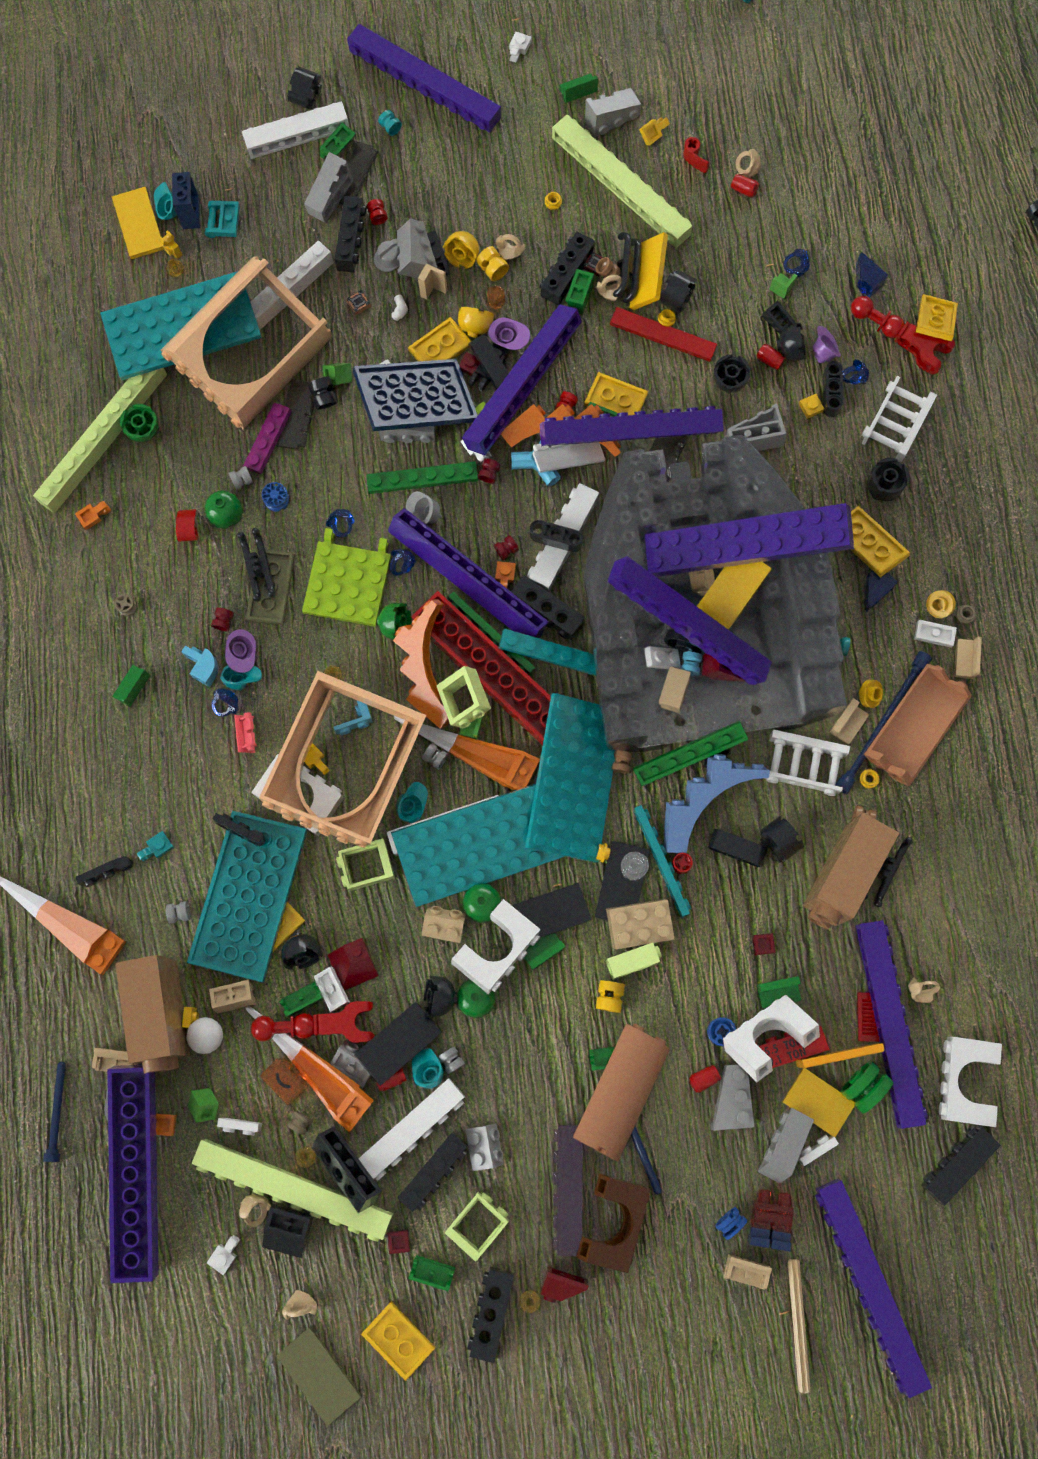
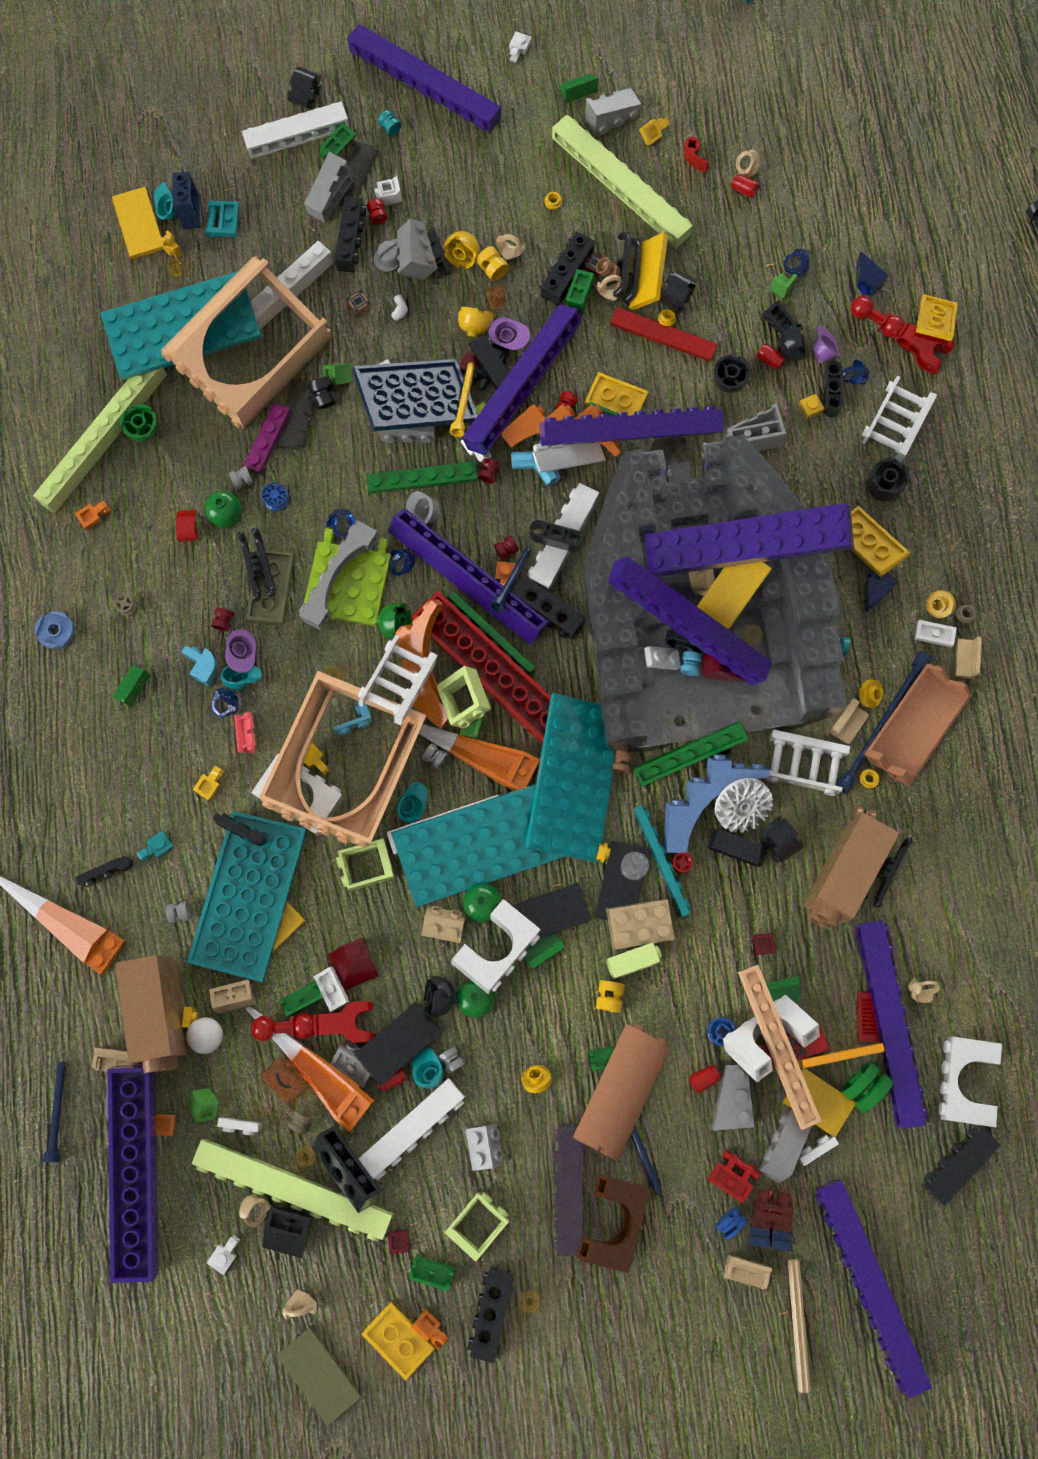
(60, 639): none -> medium blue plate
(208, 785): none -> yellow plate
(300, 951): black cylinder -> none
(359, 539): none -> light grey arch
(389, 191): none -> white window
(409, 695): none -> white fence
(427, 1328): none -> orange plate
(431, 278): tan panel -> none
(437, 1166): black brick -> none
(441, 343): yellow tile -> none
(457, 427): none -> yellow piece
(499, 602): none -> dark blue piece
(536, 1079): none -> yellow plate
(547, 651): teal plate -> none
(562, 1285): dark red slope -> none
(674, 689): tan hinge -> none
(730, 1181): none -> red plate
(743, 804): none -> white wheel
(753, 628): none -> clear yellow plate
(779, 1047): none -> light nougat plate

